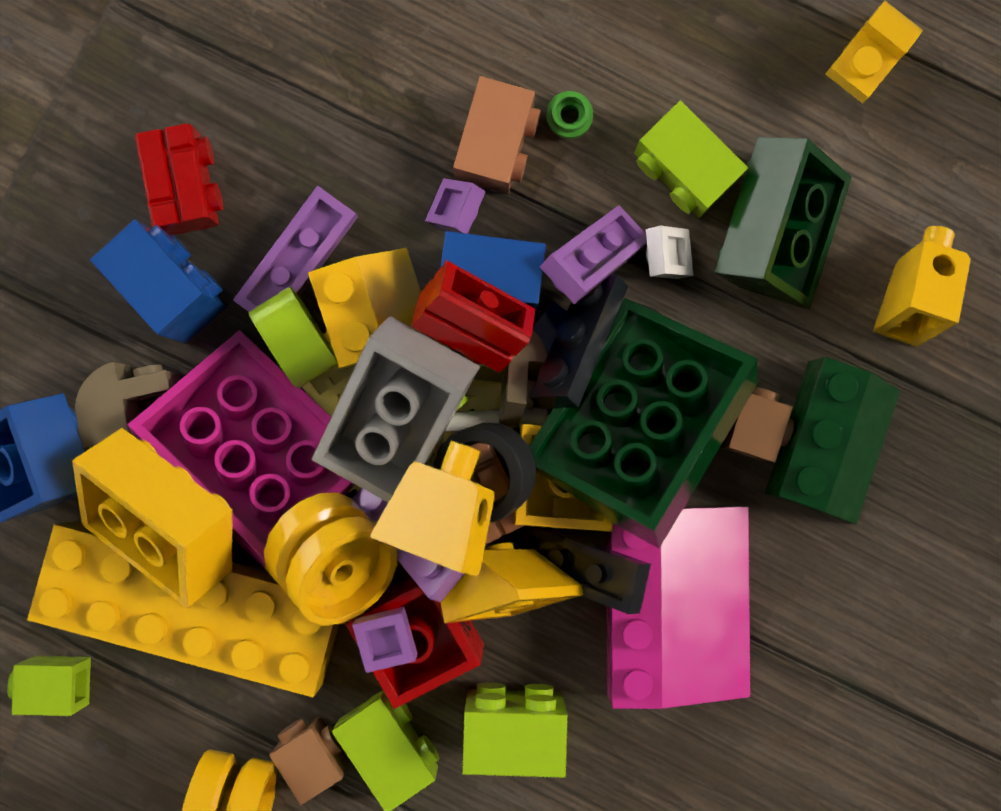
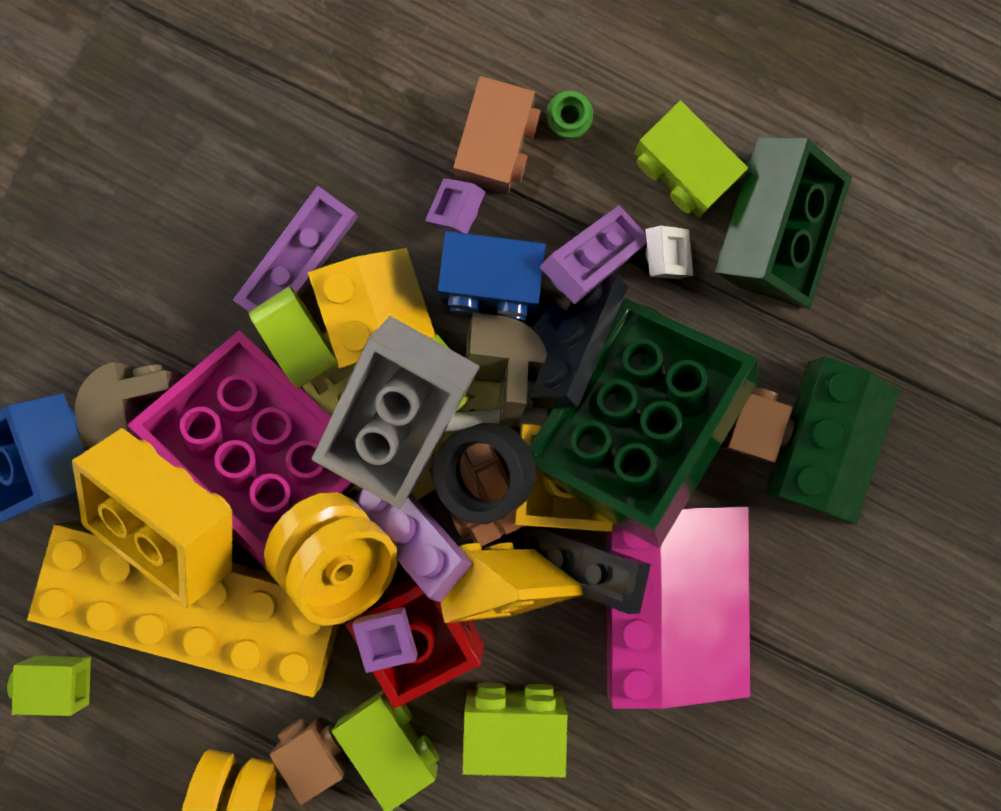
(159, 282): blue brick -> none
(178, 179): red brick -> none
(440, 512): yellow torso -> none
(473, 317): red brick -> none
(874, 51): yellow brick -> none
(925, 290): yellow torso -> none

